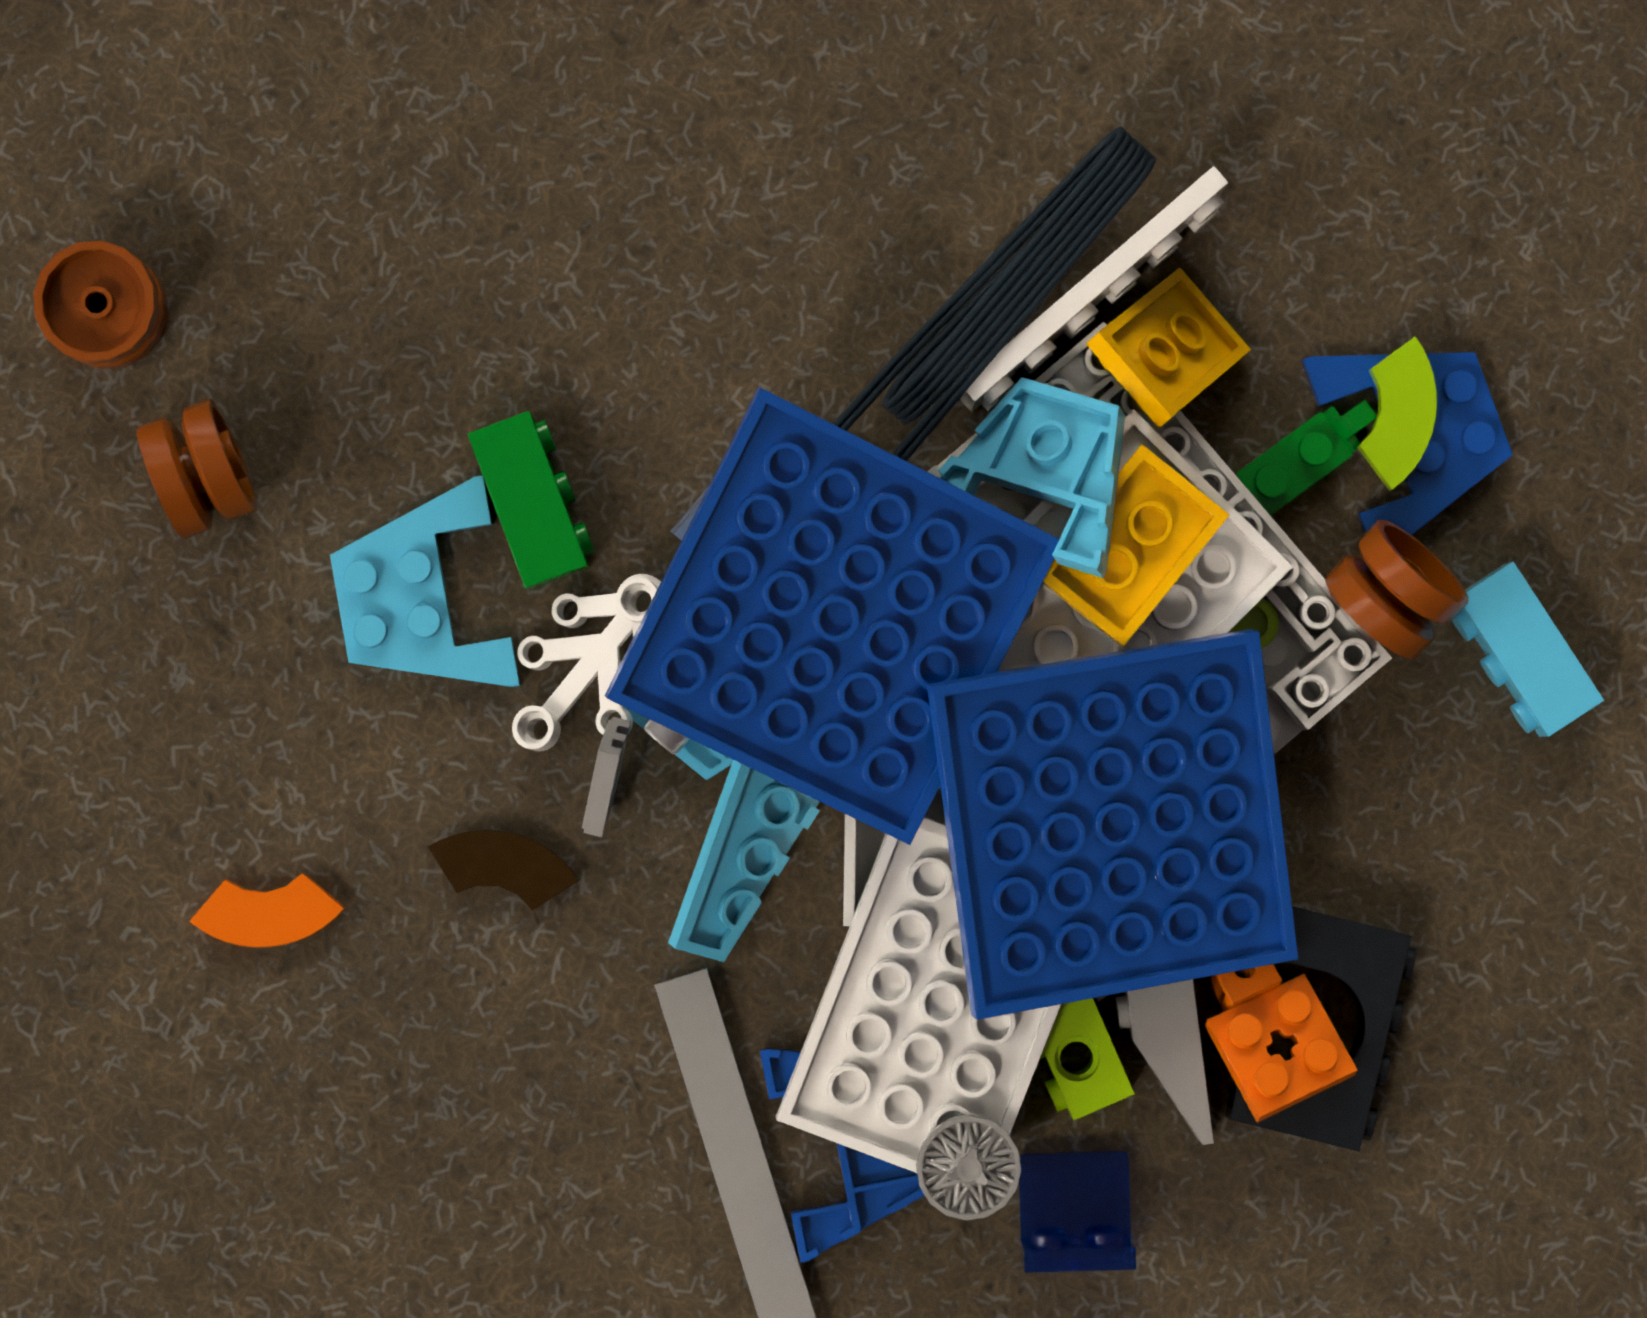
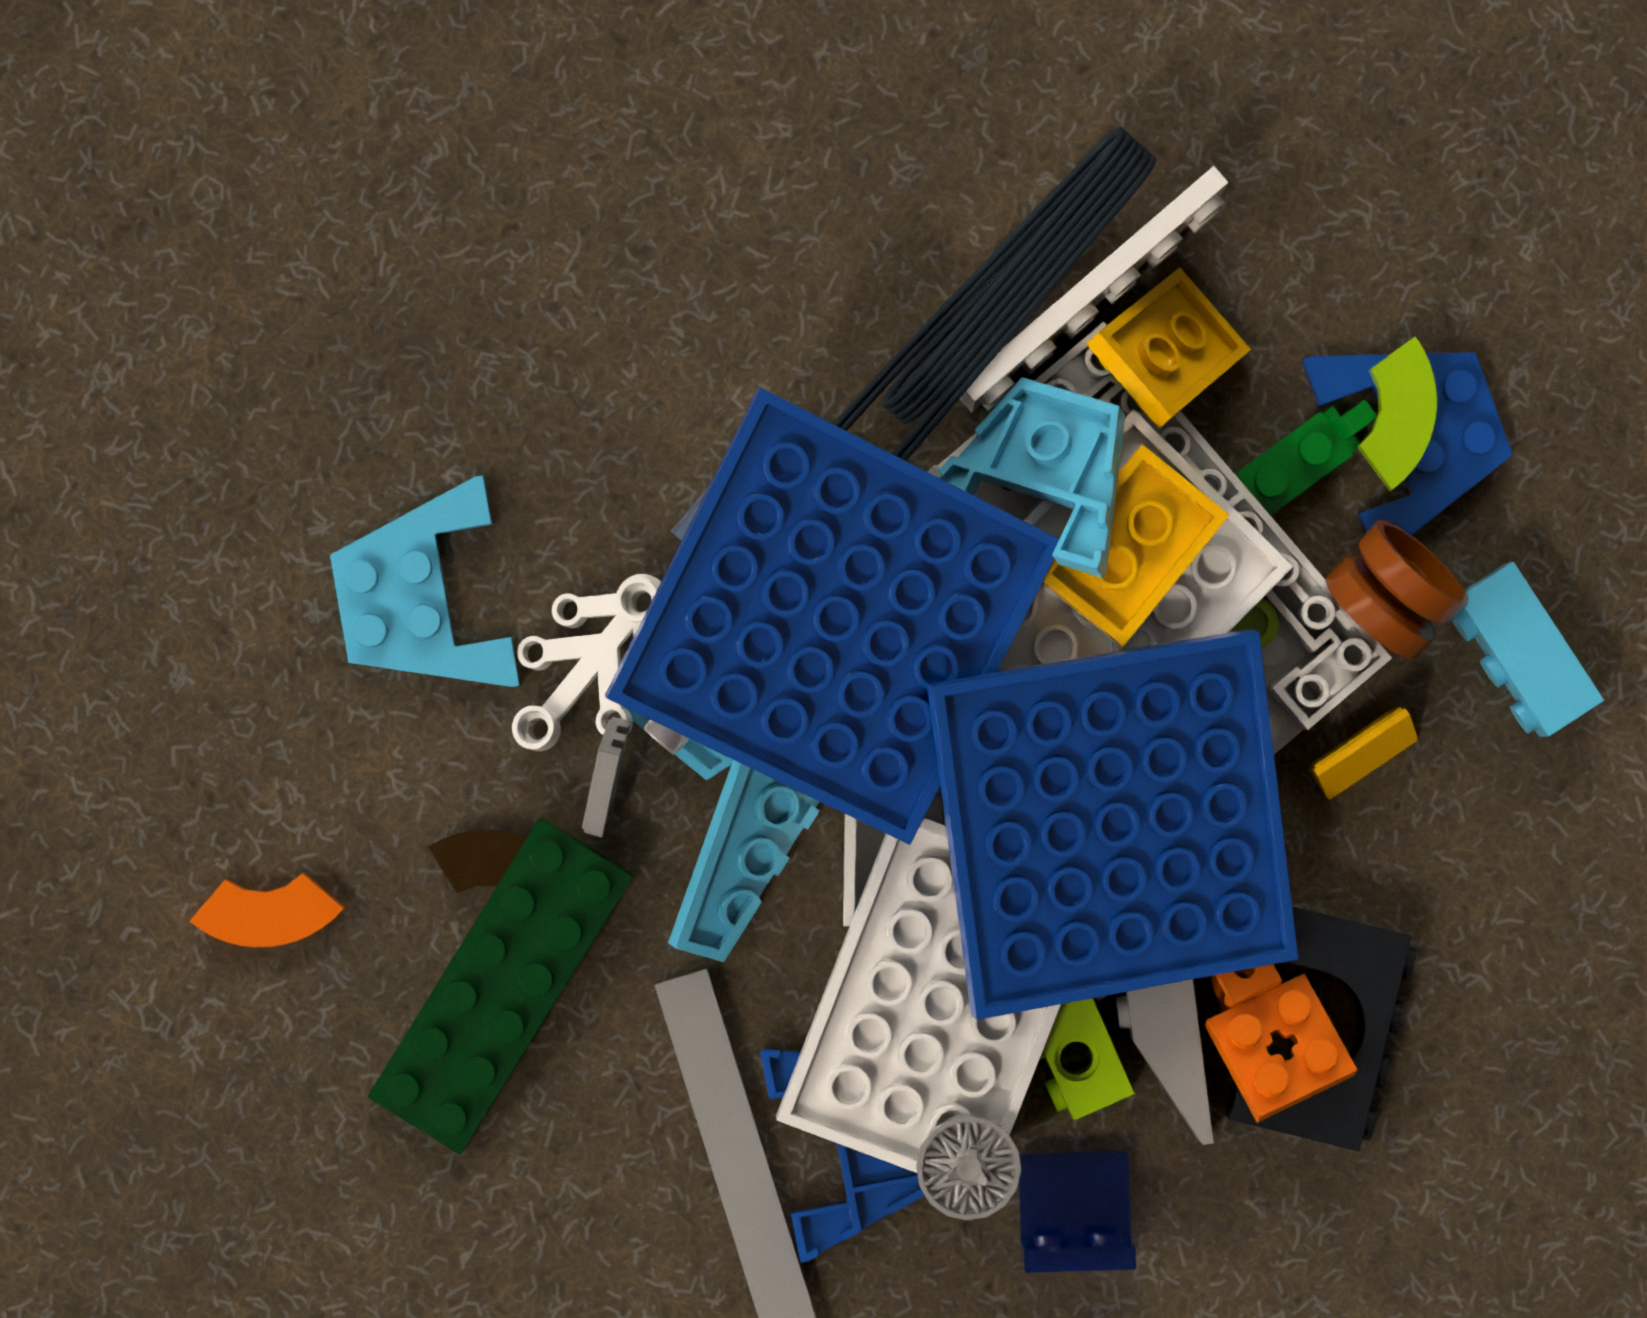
(67, 299): dark orange wheel -> none
(196, 468): dark orange wheel -> none
(500, 985): none -> dark green plate
(531, 499): green brick -> none
(1363, 752): none -> yellow slope

